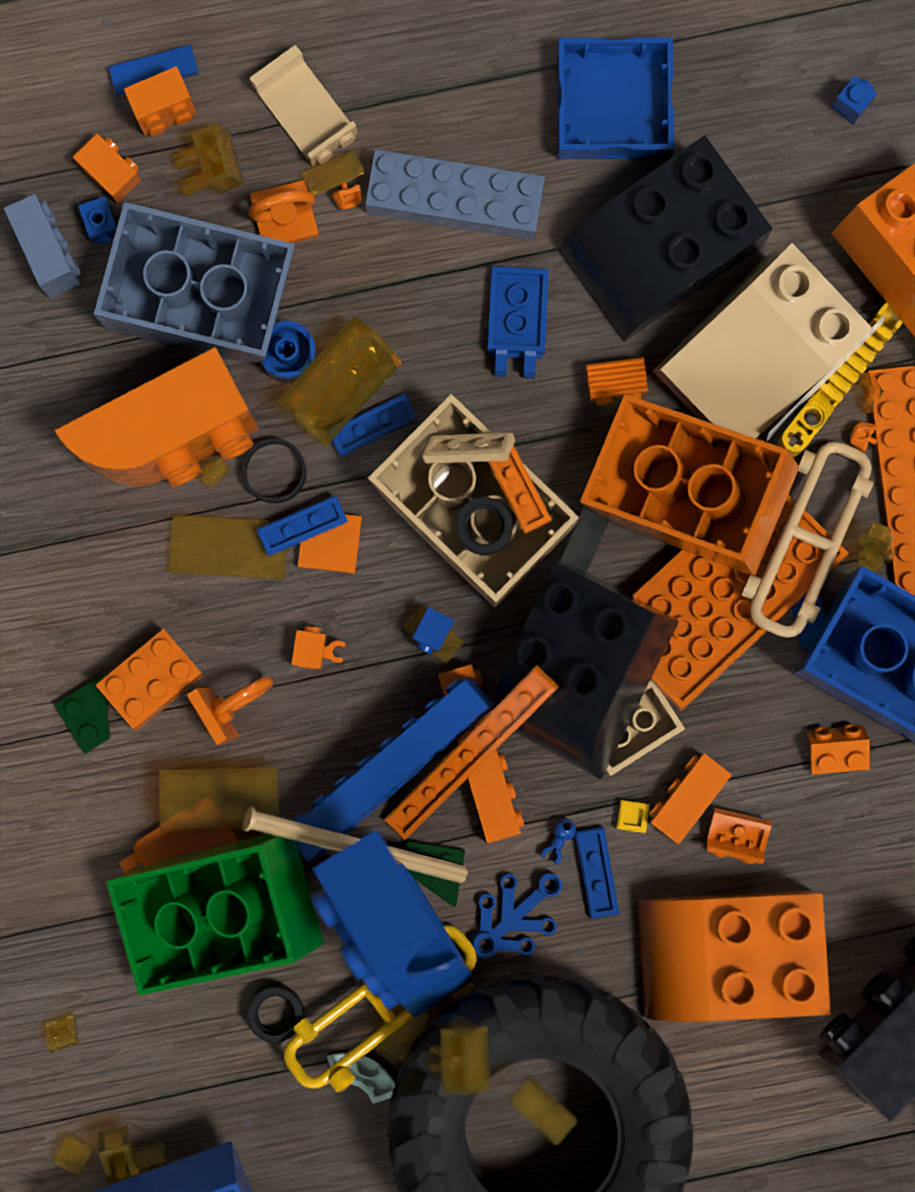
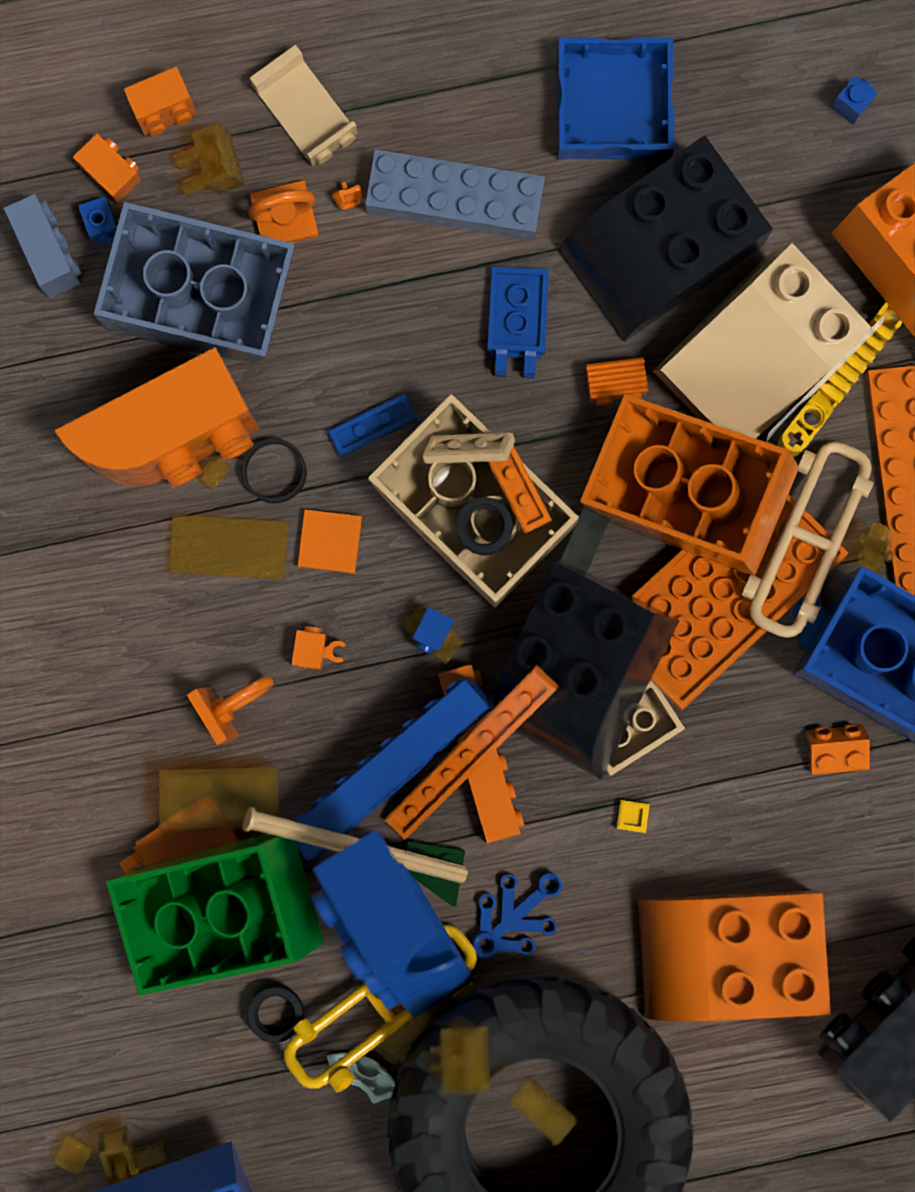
(61, 1033): clear yellow plate -> none
(86, 716): dark green wing -> none
(137, 70): blue tile -> none
(149, 680): orange brick -> none
(286, 335): blue brick -> none
(302, 526): blue tile -> none
(333, 173): clear yellow tile -> none
(339, 381): clear yellow brick -> none
(561, 834): blue arm -> none
(597, 873): blue tile -> none
(688, 797): orange brick -> none
(738, 836): orange bracket -> none
(862, 435): orange piece -> none
(872, 392): clear yellow tile -> none

